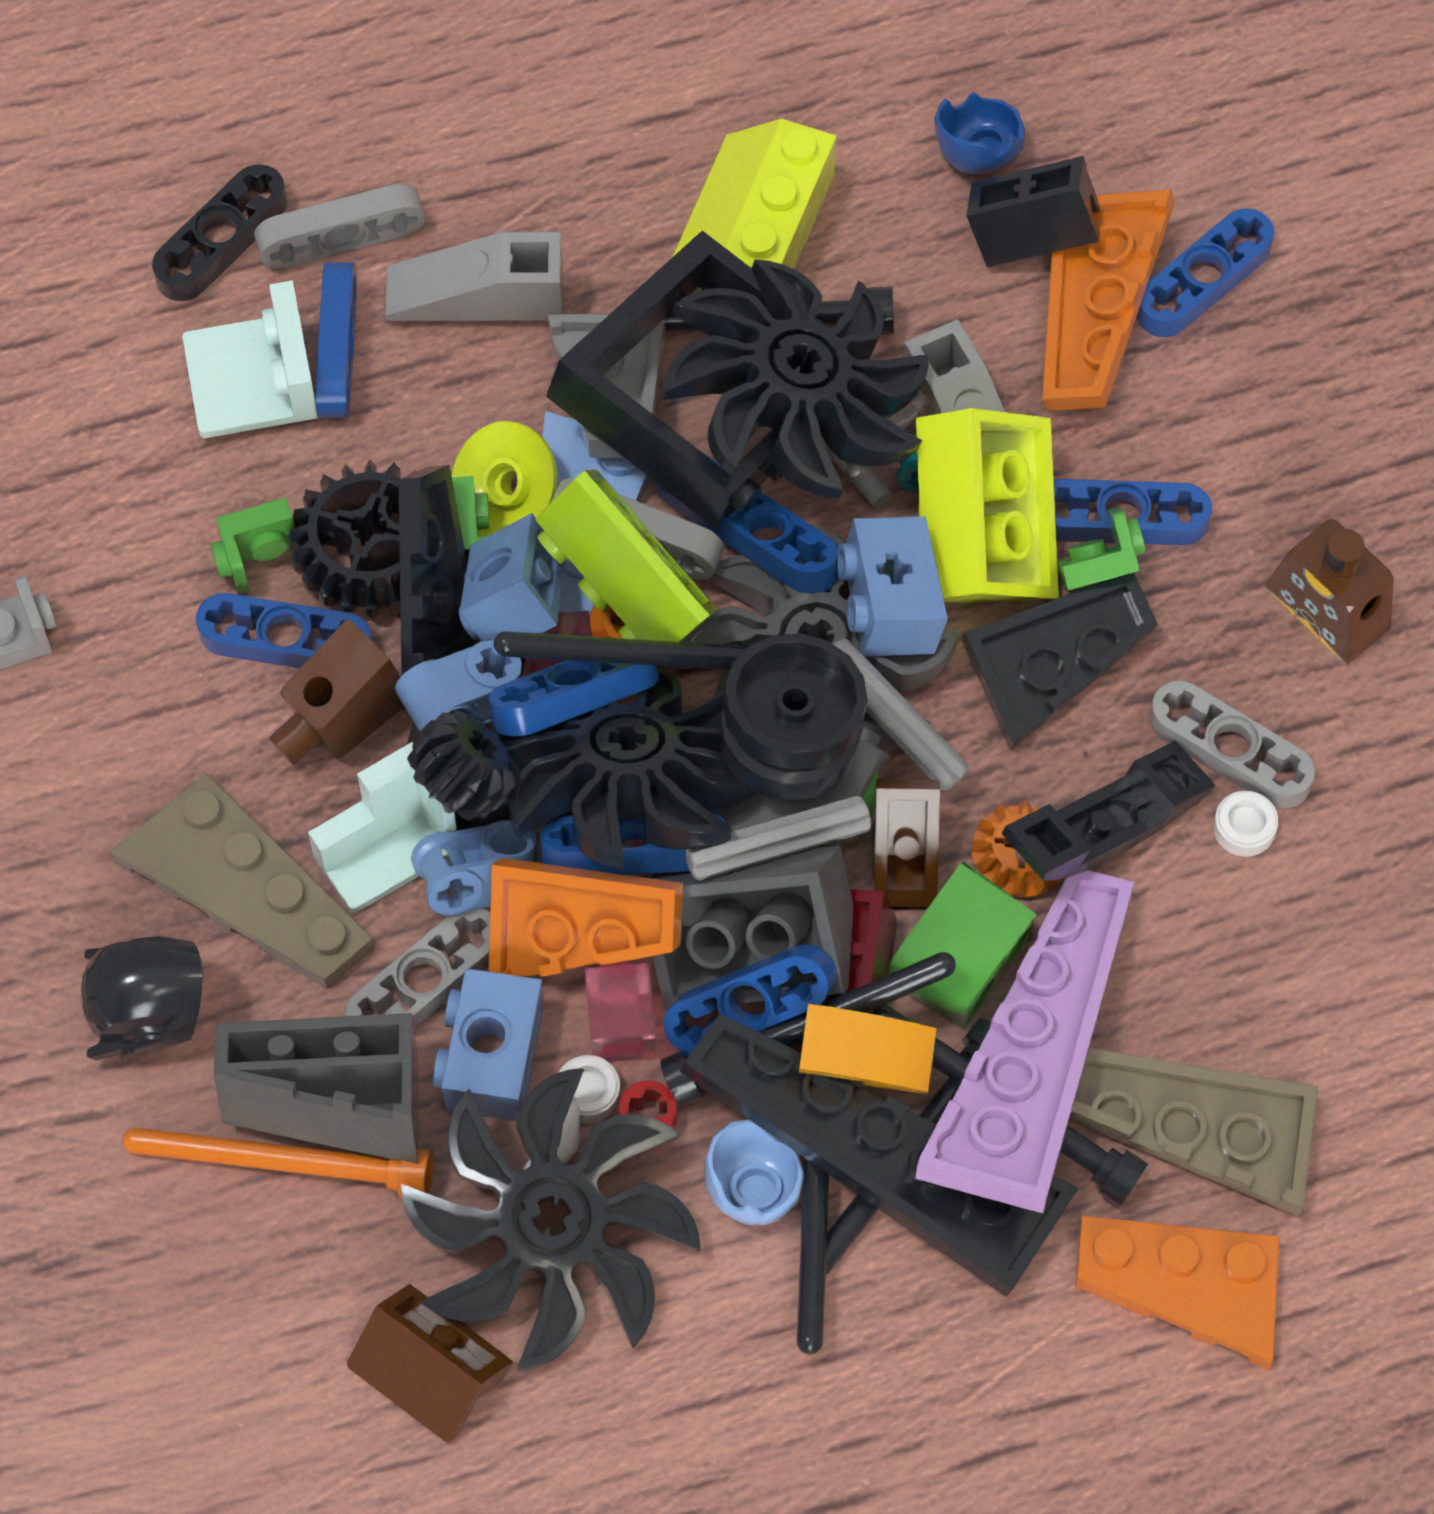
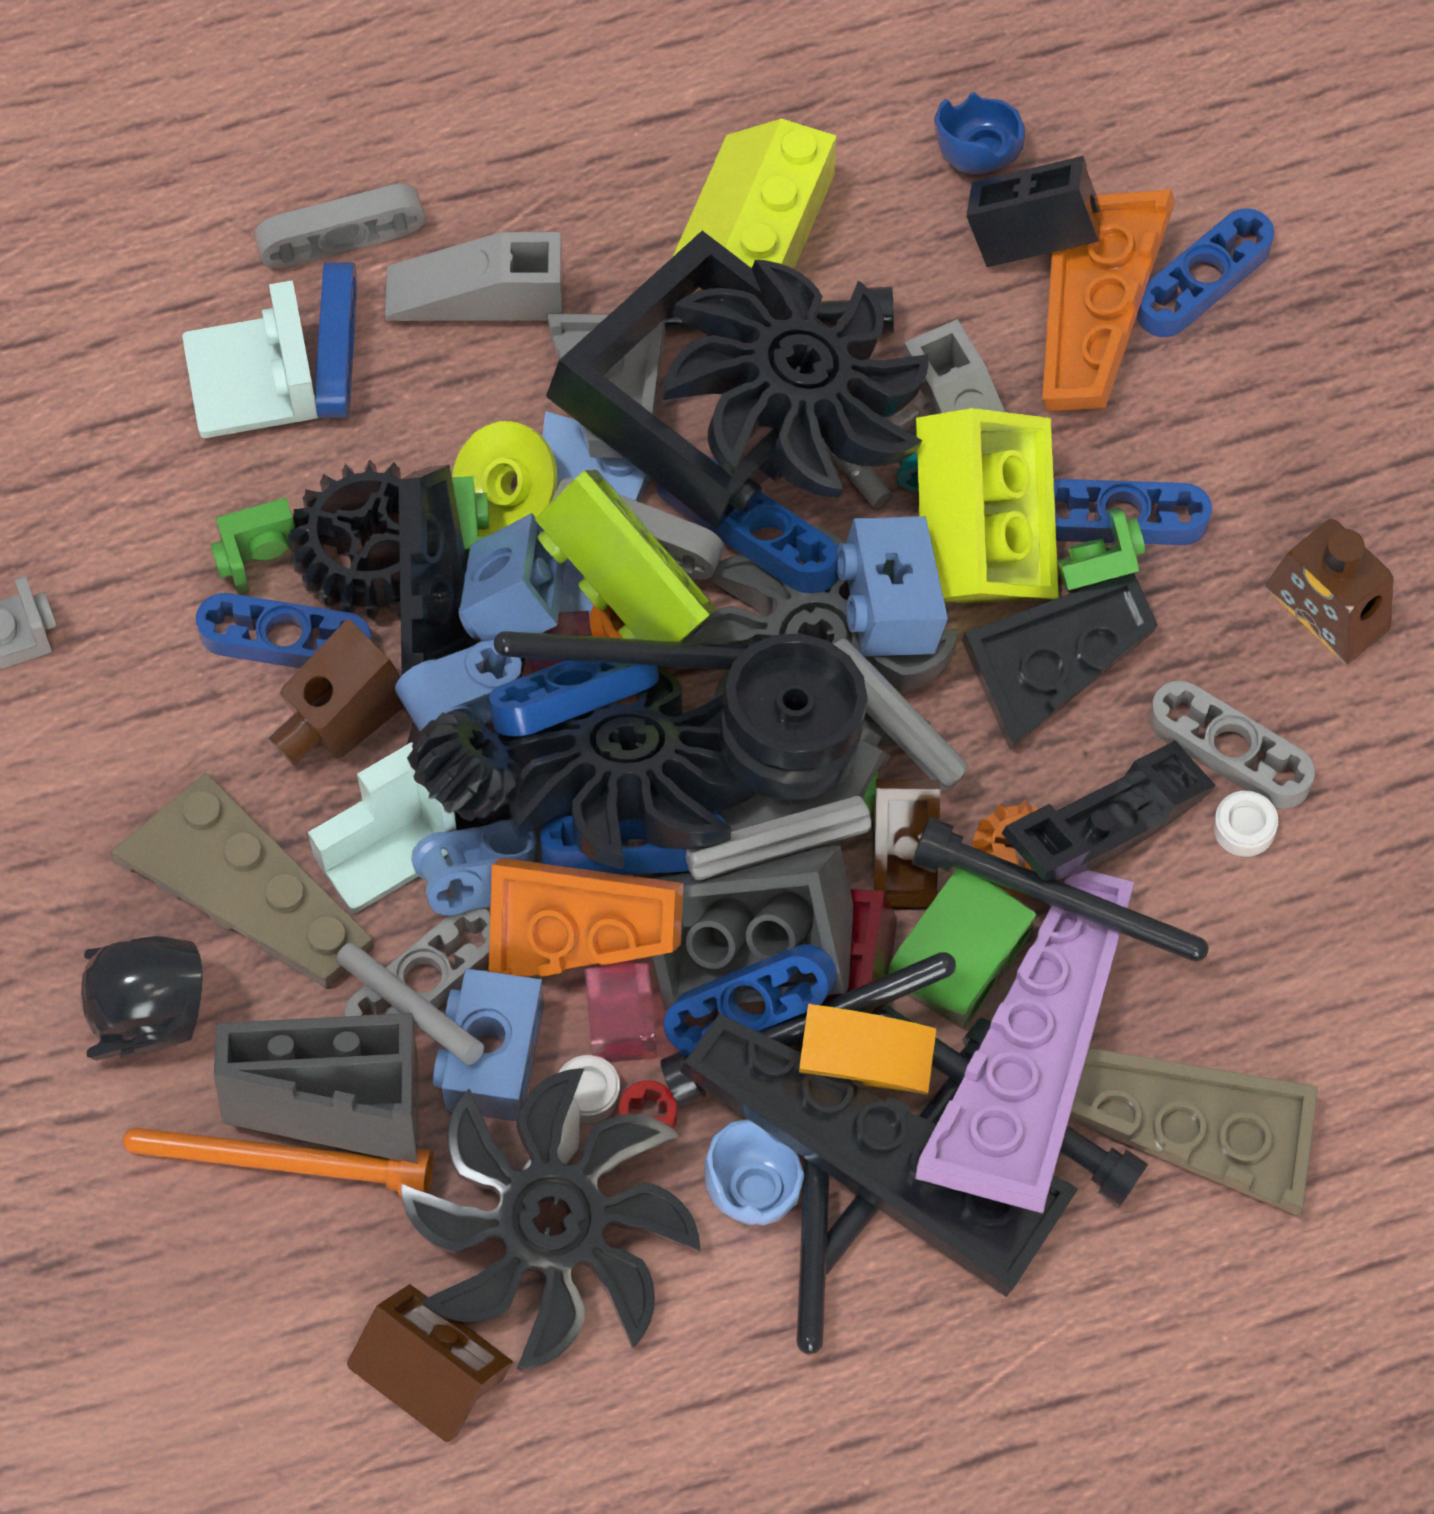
(215, 257): black beam -> none
(407, 1000): none -> light grey bar
(944, 849): none -> black piece
(1189, 1276): orange wing -> none

